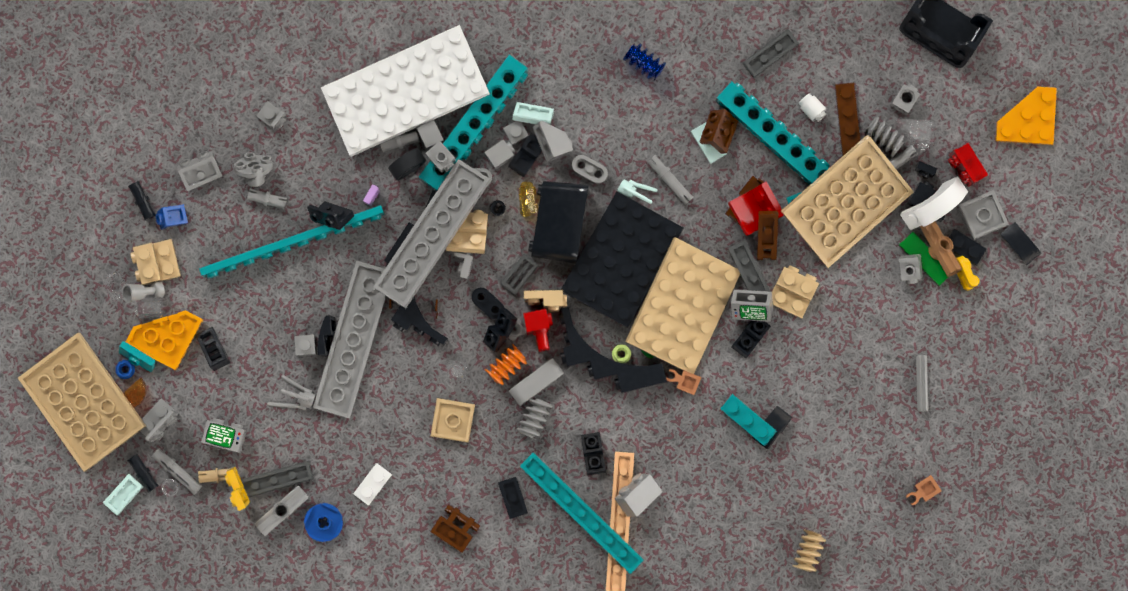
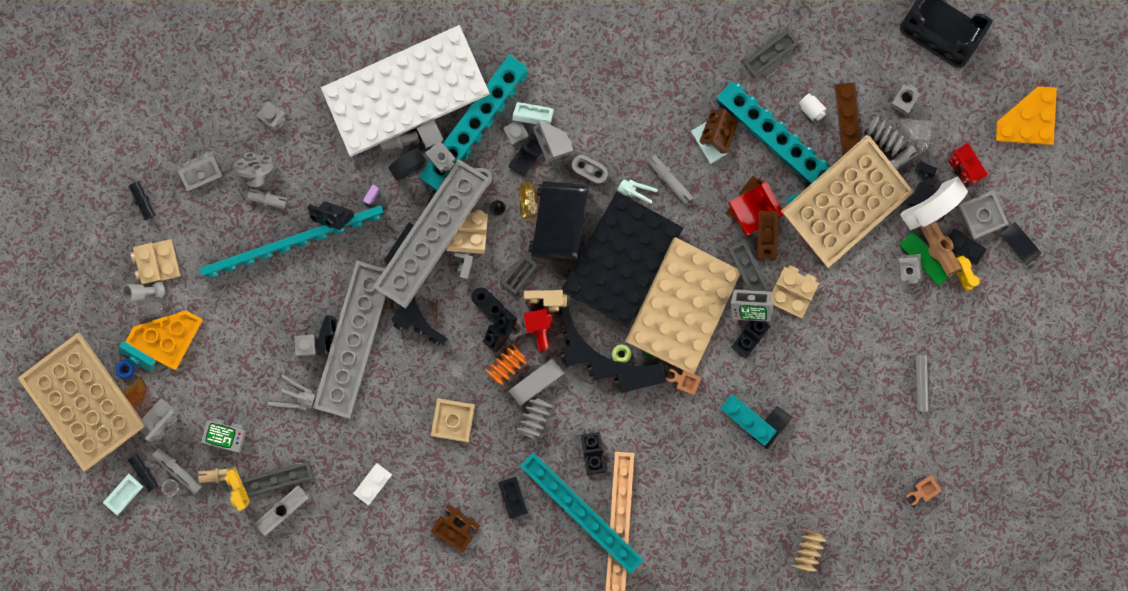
(171, 216): blue bracket -> none
(220, 362): black slope -> none
(328, 532): blue plate -> none
(500, 154): light grey brick -> none
(638, 494): brick -> none
(644, 61): clear blue piece -> none

